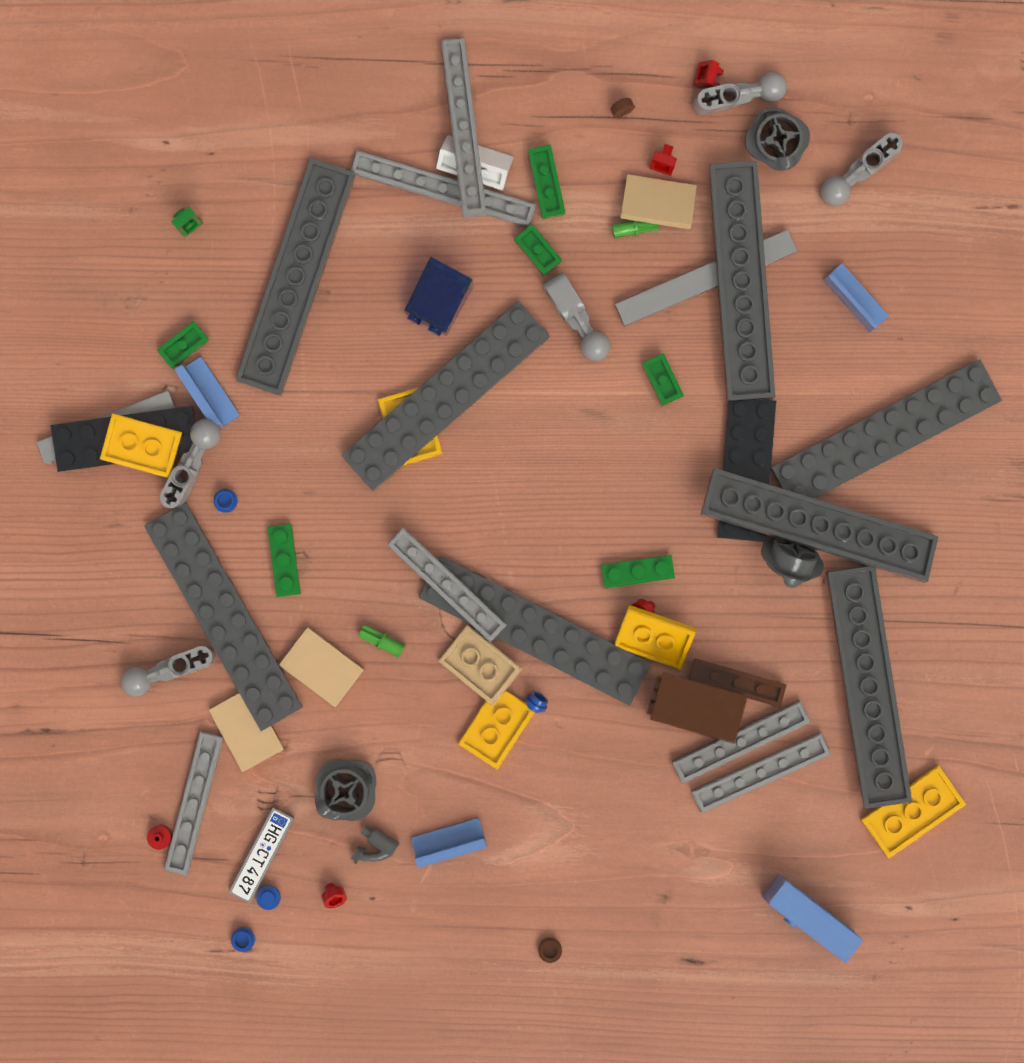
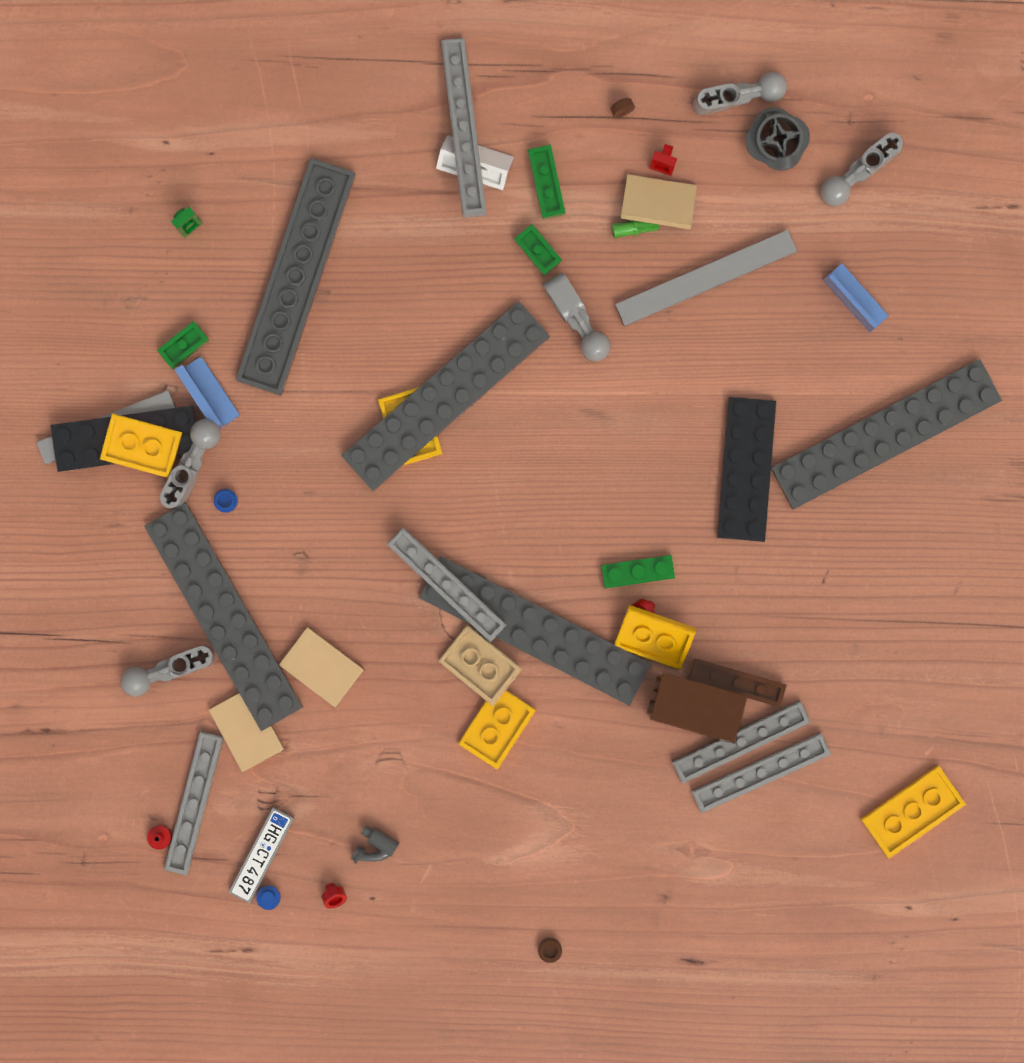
(243, 939): blue plate -> none
(284, 560): green plate -> none
(328, 807): dark grey piece -> none
(381, 640): bright green axle -> none
(438, 187): light grey tile -> none
(438, 297): clear blue slope -> none
(448, 842): medium blue panel -> none
(536, 702): blue plate -> none
(662, 379): green plate -> none
(707, 73): red tile -> none
(742, 280): dark grey plate -> none
(792, 561): dark grey piece -> none
(812, 918): medium blue brick -> none
(819, 525): dark grey plate -> none
(869, 687): dark grey plate -> none

